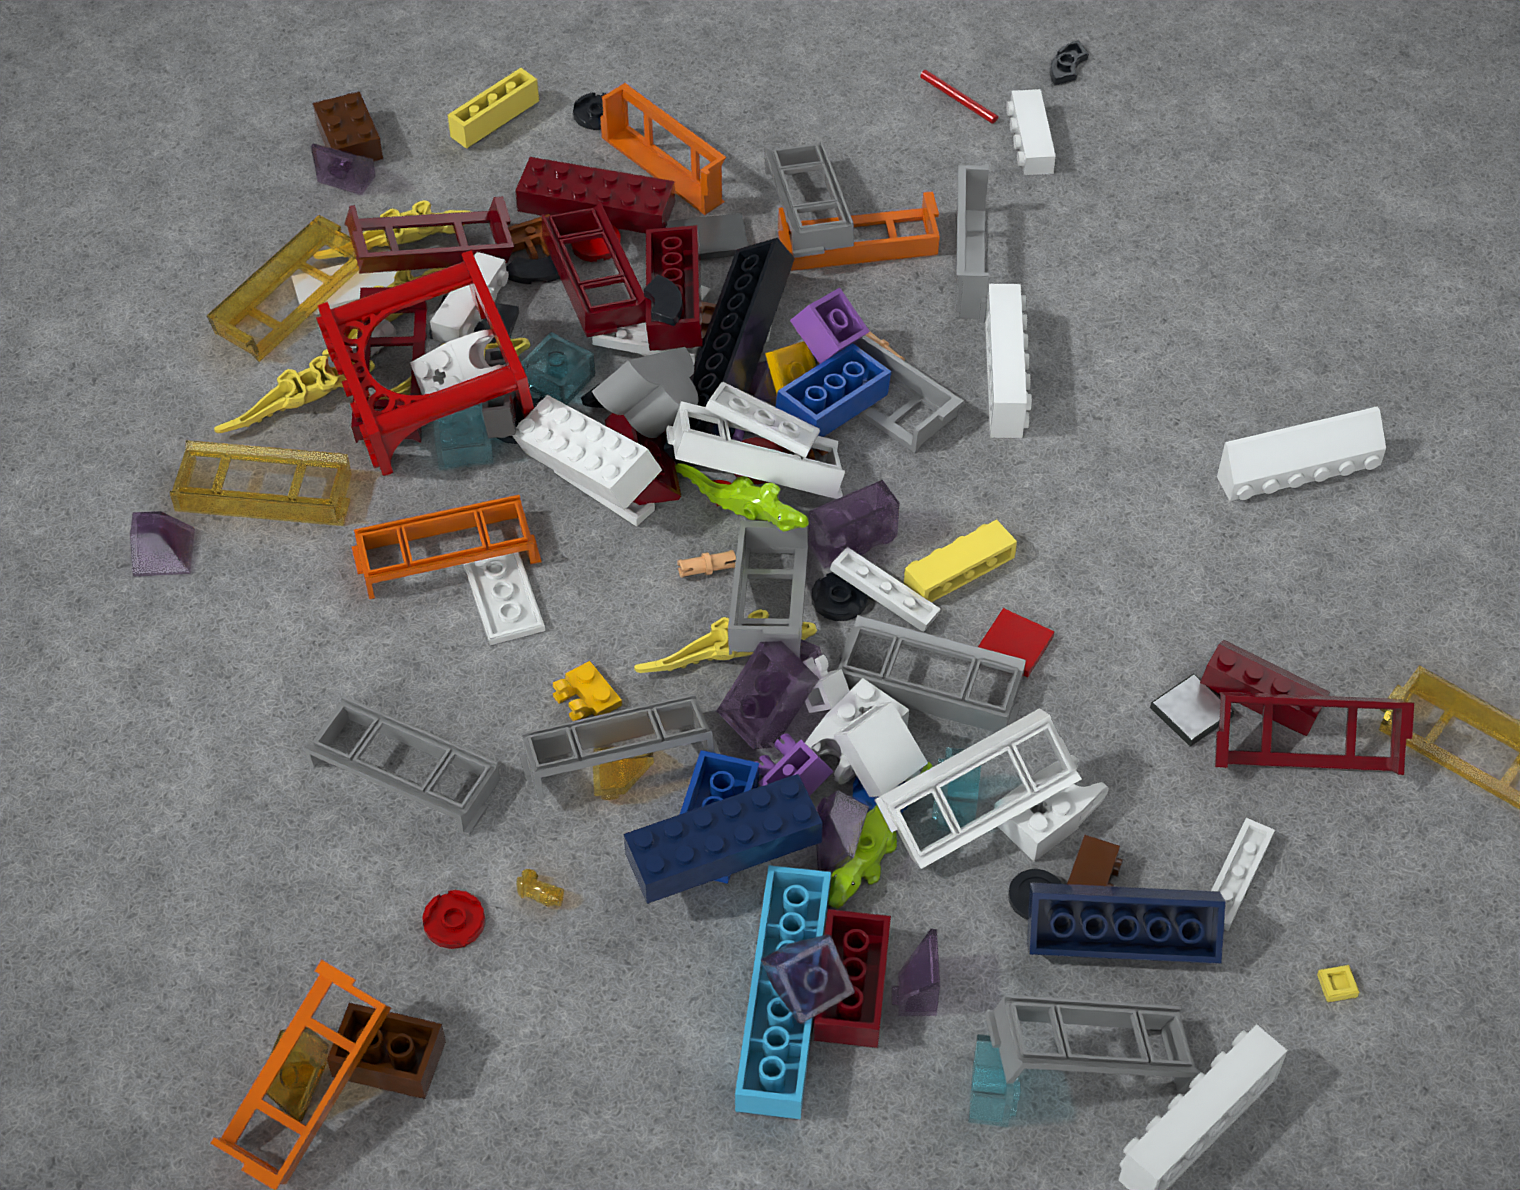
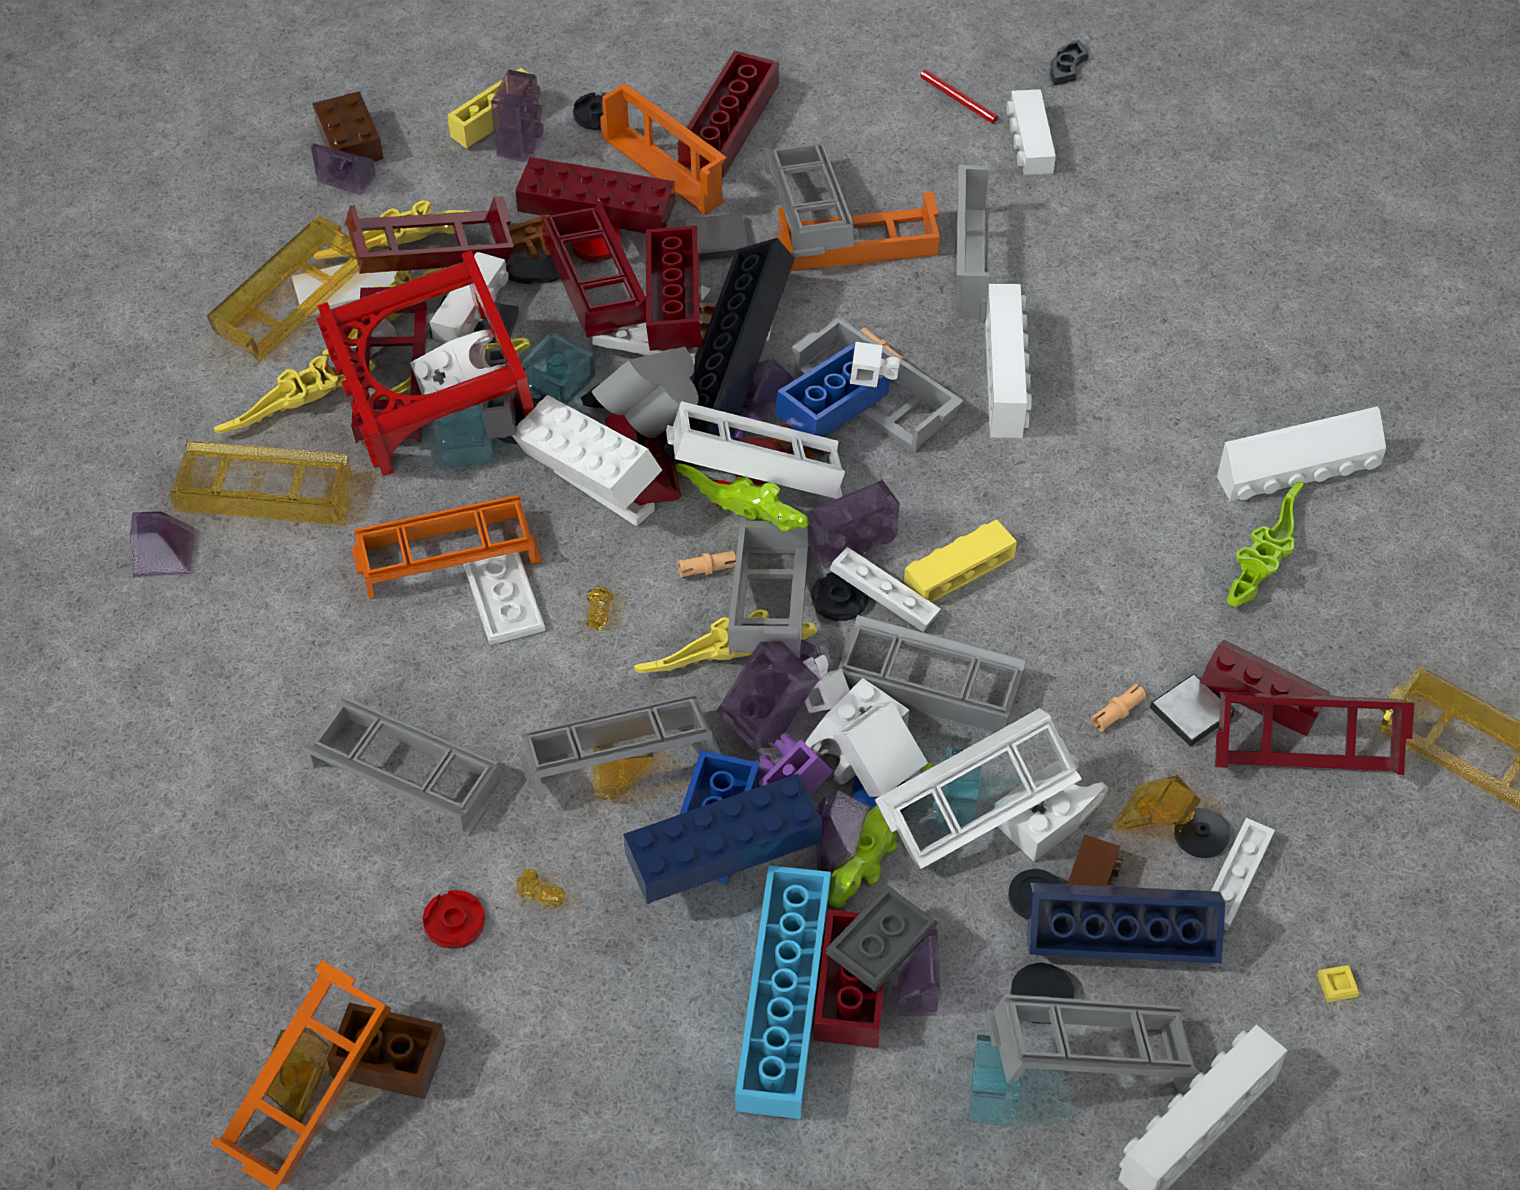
(517, 115): none -> clear purple brick
(593, 690): yellow plate -> none
(599, 607): none -> clear yellow arm
(666, 298): black tile -> none
(732, 107): none -> dark red brick
(763, 419): white tile -> none
(789, 363): yellow tile -> none
(808, 976): clear purple slope -> none
(829, 325): medium lavender brick -> none
(868, 365): none -> white brick
(881, 938): none -> dark grey tile
(1018, 638): red tile -> none
(1042, 981): none -> black tile
(1118, 707): none -> light nougat pin
(1158, 805): none -> clear yellow slope
(1203, 835): none -> black piece
(1265, 553): none -> lime animal

